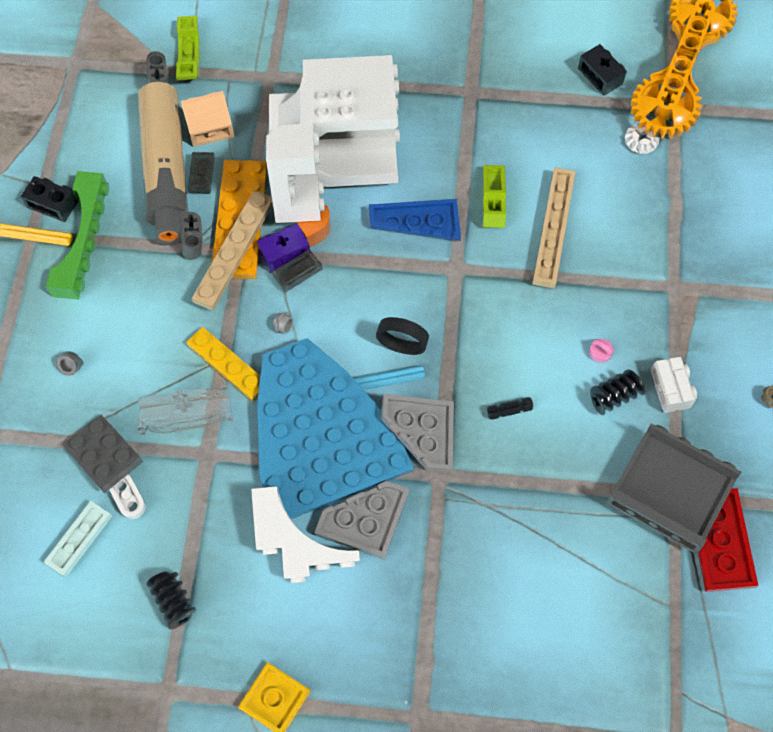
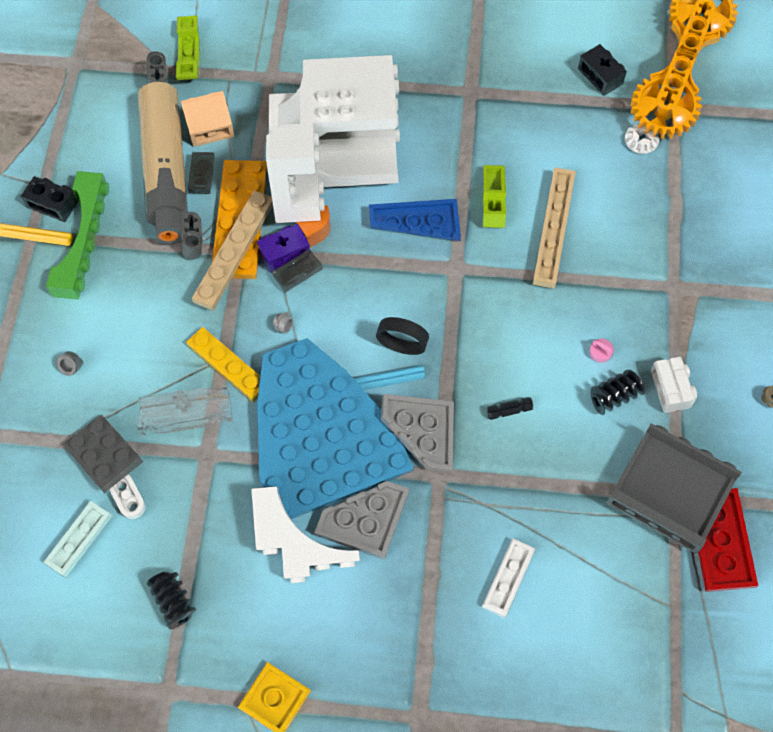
(508, 578): none -> white tile

